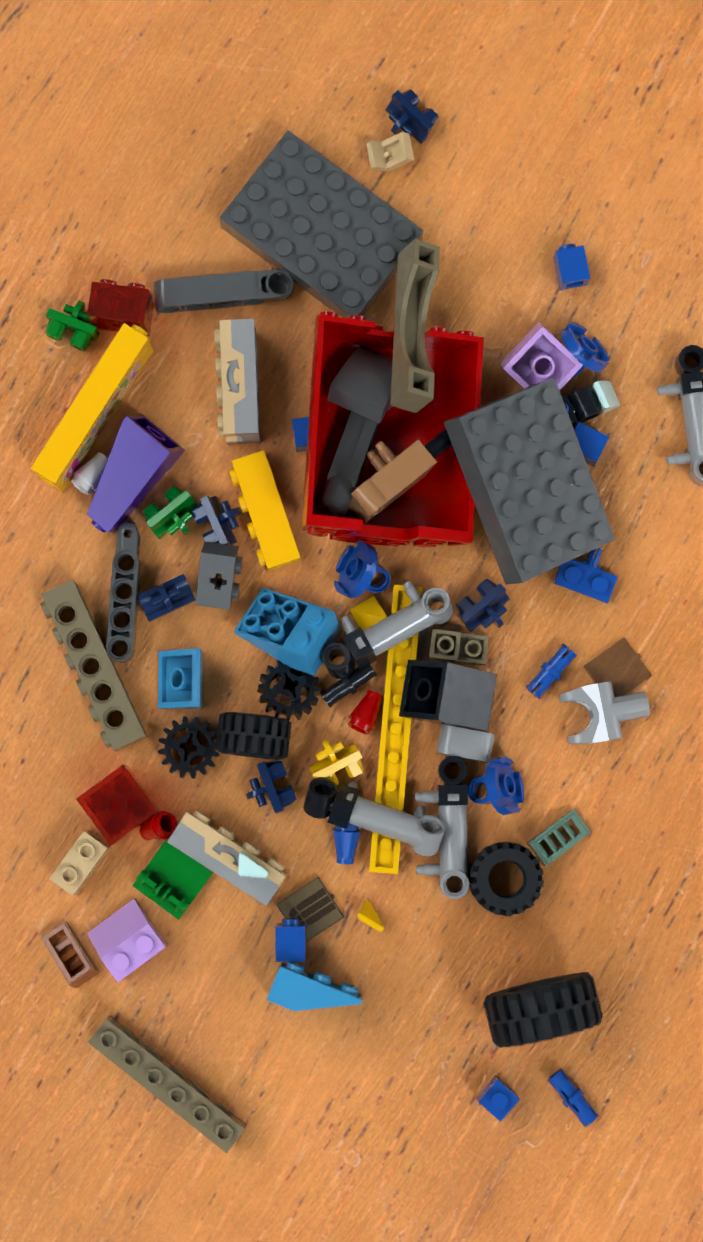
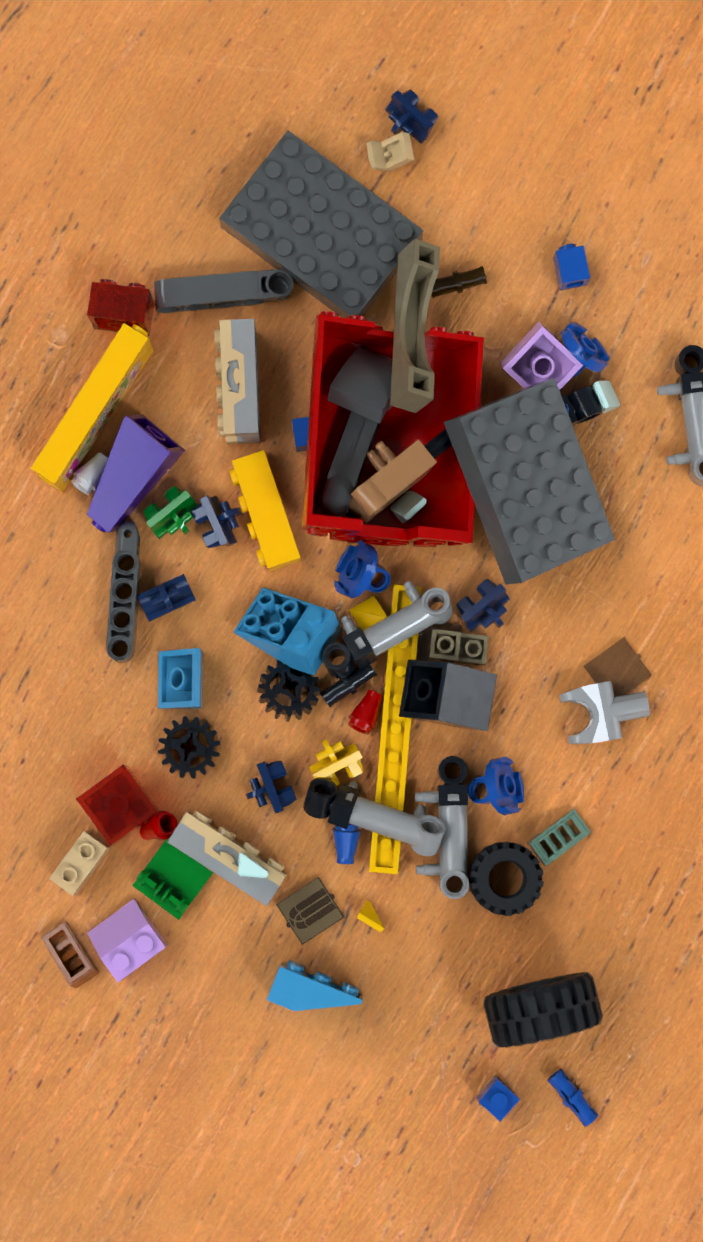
(54, 604): dark tan brick -> none
(59, 322): green hips -> none
(167, 1084): dark tan brick -> none
(217, 560): dark grey brick -> none
(253, 735): black tyre -> none
(290, 940): blue brick -> none
(408, 506): none -> light aqua slope
(459, 281): none -> dark brown pin
(465, 743): light grey beam -> none
(551, 671): blue pin -> none
(587, 577): blue plate -> none
(591, 442): blue brick -> none

